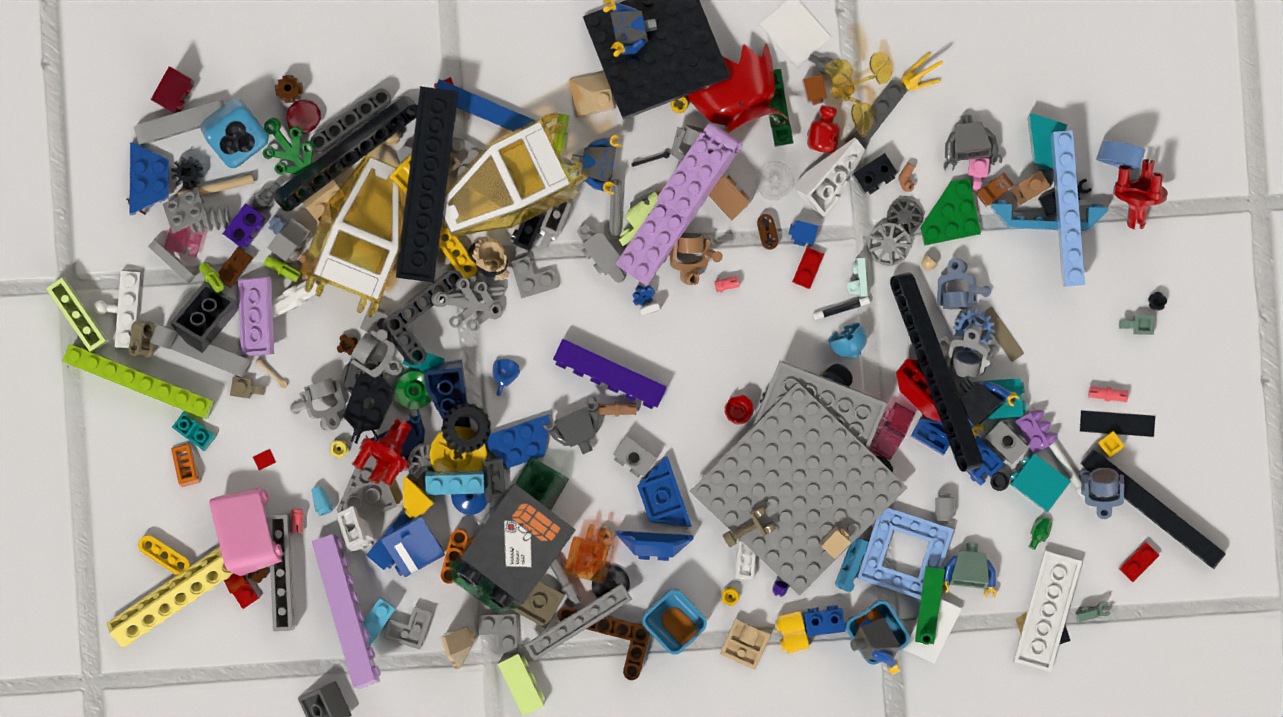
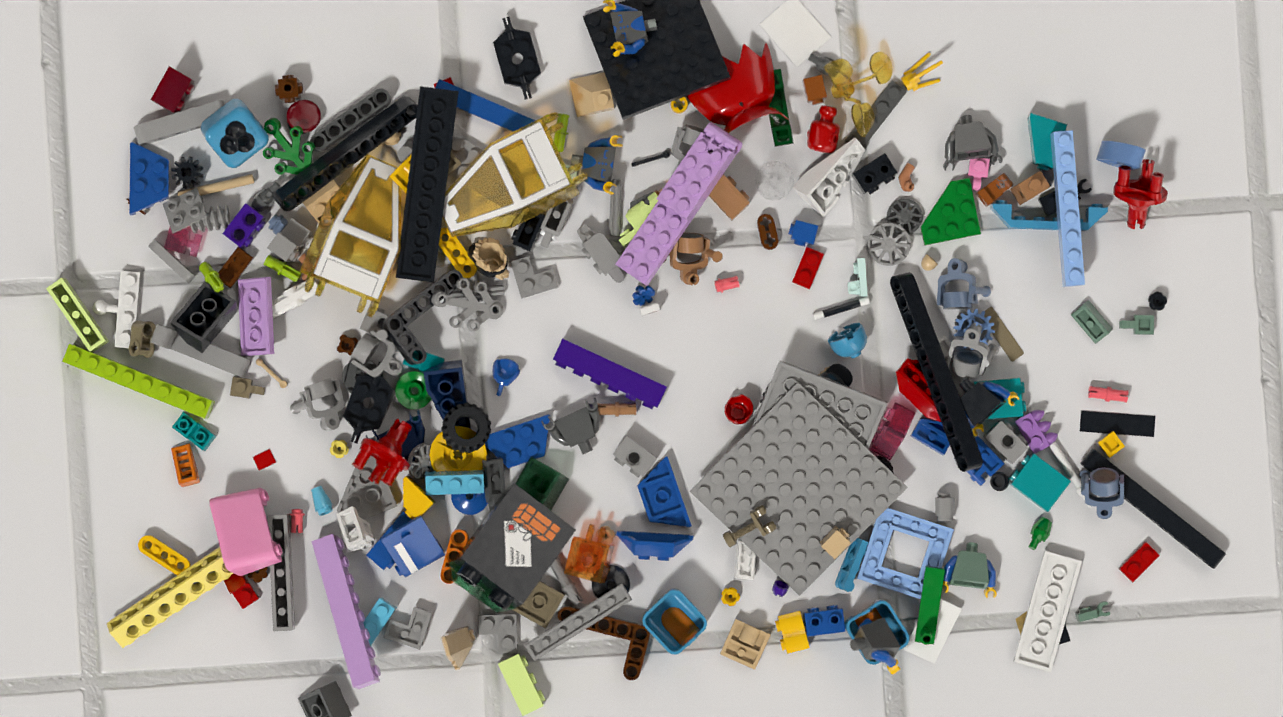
(517, 42): none -> black plate
(1092, 322): none -> sand green slope

